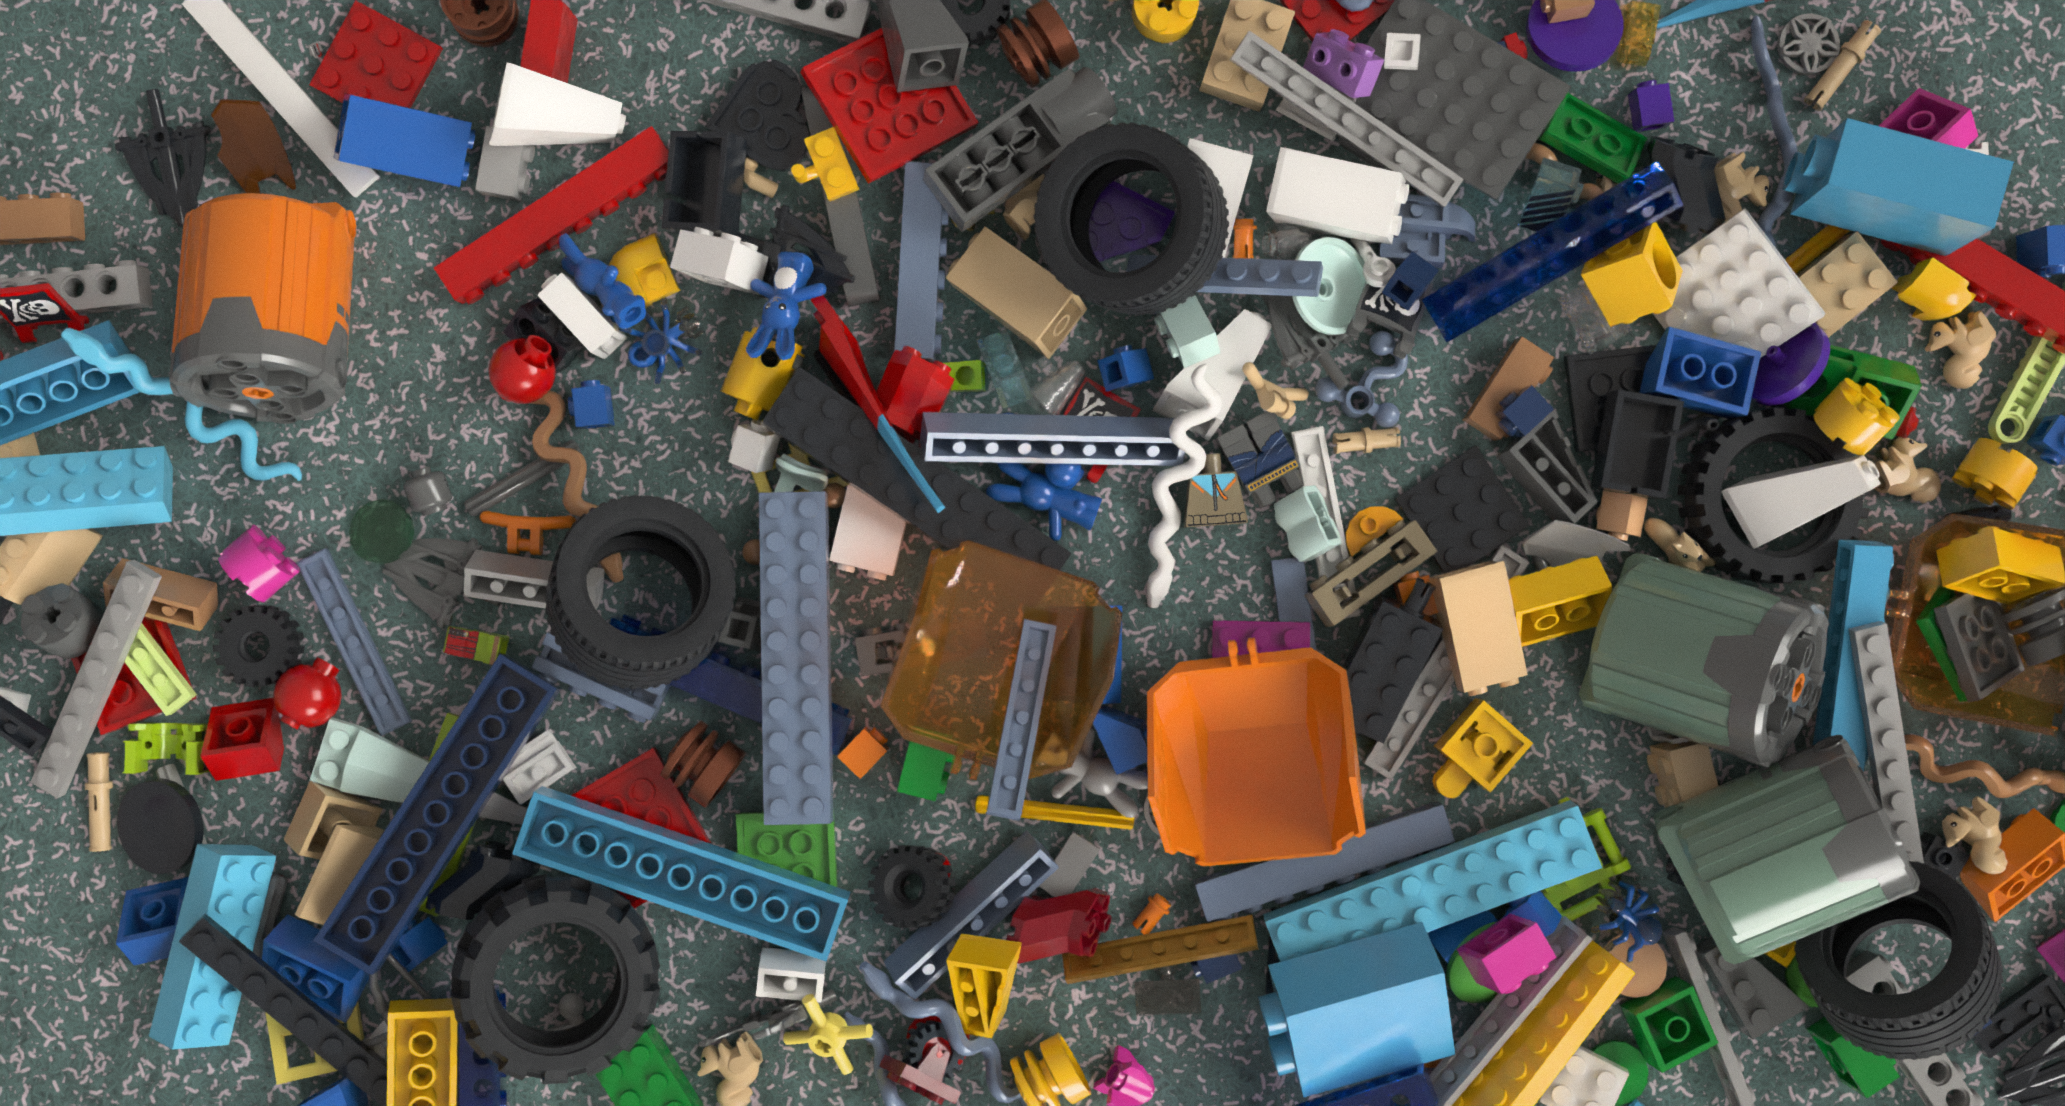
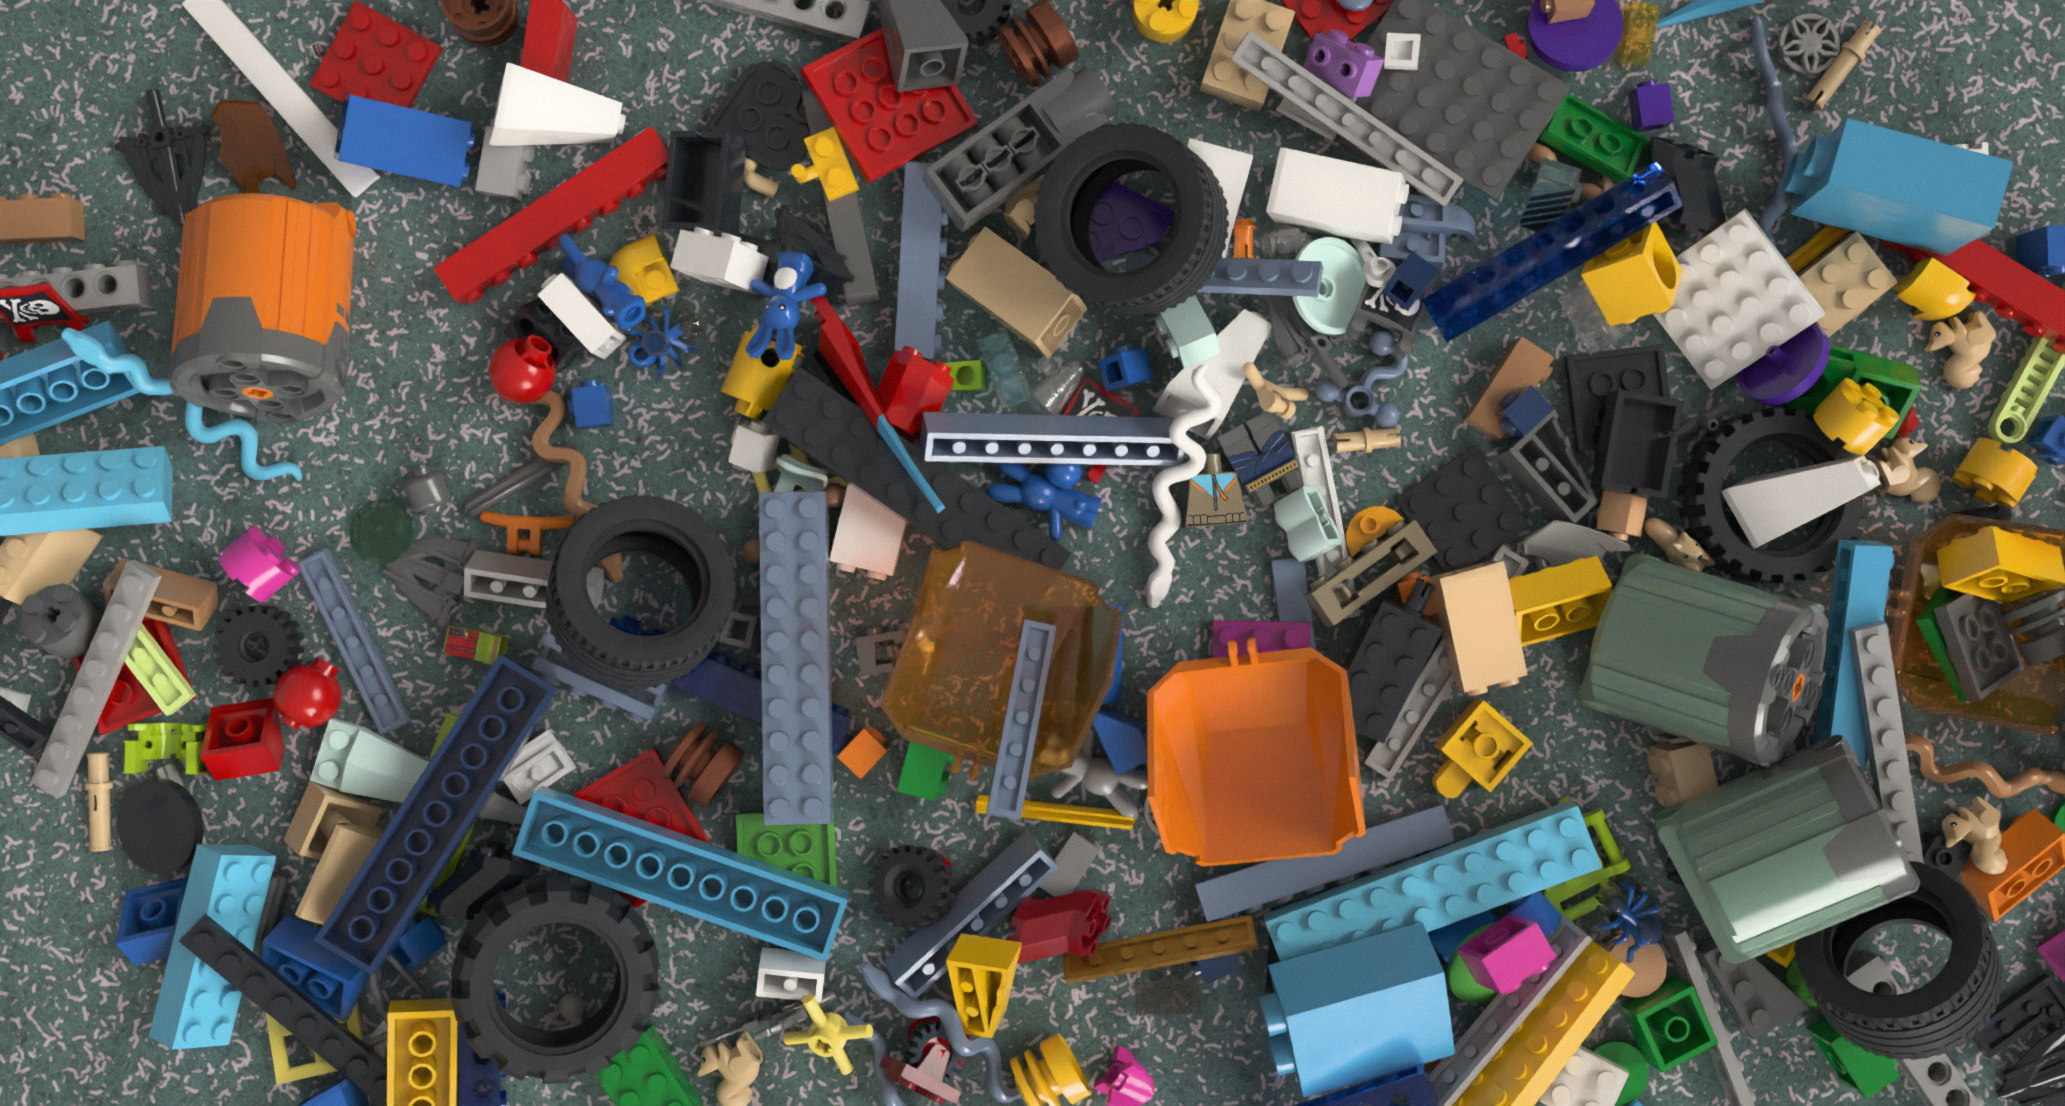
(1152, 912): orange pin -> none
(1702, 373): blue slope -> none
(1736, 183): tan animal -> none
(1933, 119): dark pink brick -> none

